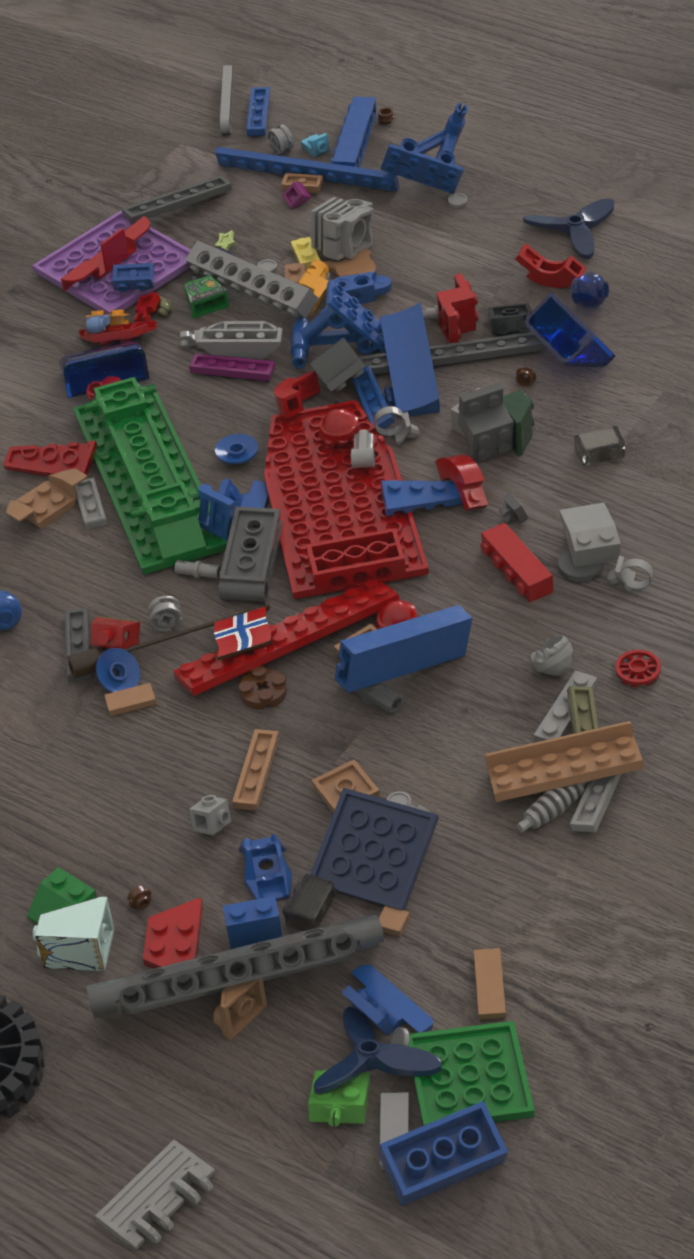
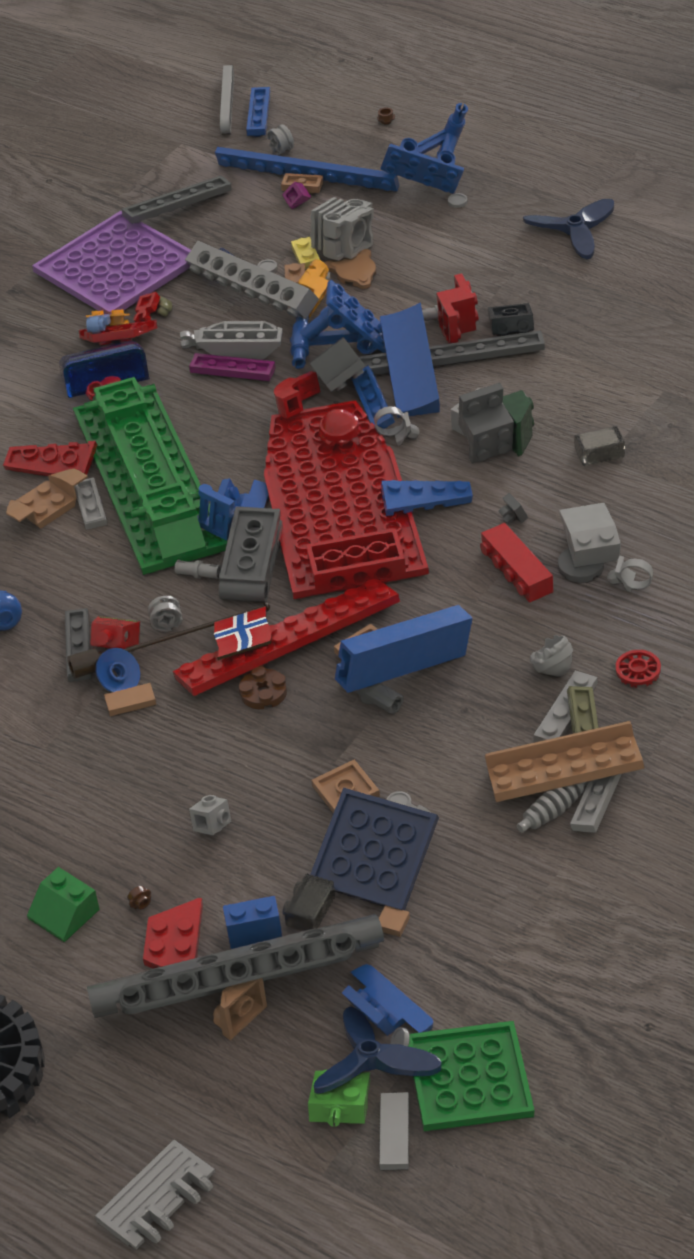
(76, 936): light aqua slope -> none
(113, 252): red piece -> none
(133, 277): blue bracket -> none
(205, 296): green torso -> none
(225, 240): yellowish green piece -> none
(236, 448): blue dish -> none
(255, 770): medium nougat plate -> none
(266, 882): blue piece -> none
(316, 144): medium azure bracket -> none
(355, 132): blue brick -> none
(363, 453): light grey piece -> none
(365, 285): blue piece -> none
(389, 396): blue piece -> none
(394, 613): red hair -> none
(442, 1153): blue brick -> none
(467, 477): red arch -> none
(489, 984): medium nougat tile -> none
(523, 380): reddish brown plate -> none
(548, 272): red arch -> none
(567, 335): clear blue windscreen -> none
(589, 290): clear blue piece -> none

